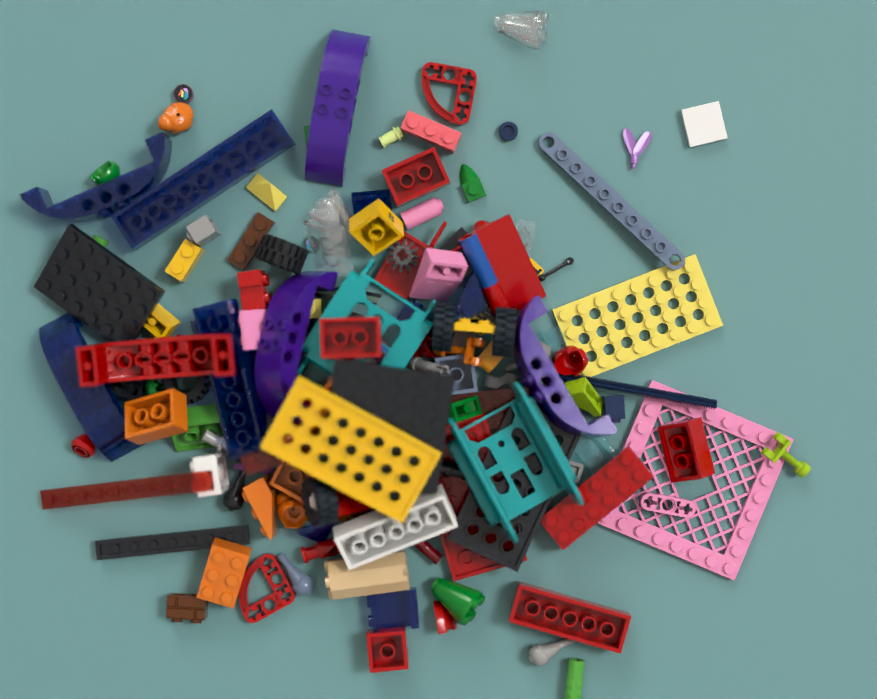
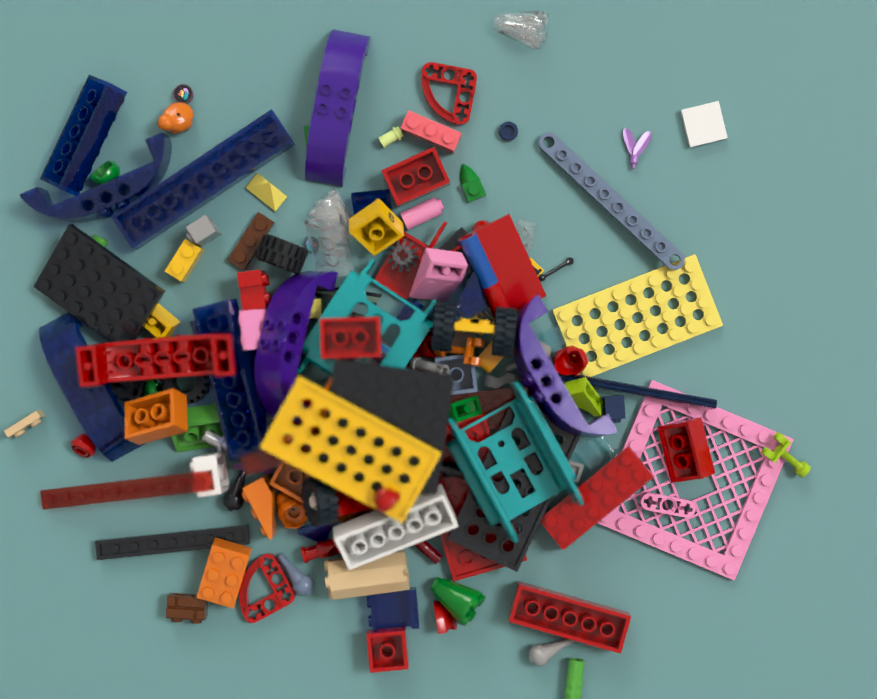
(19, 428): none -> tan plate
(83, 135): none -> clear blue brick
(386, 499): none -> red cone

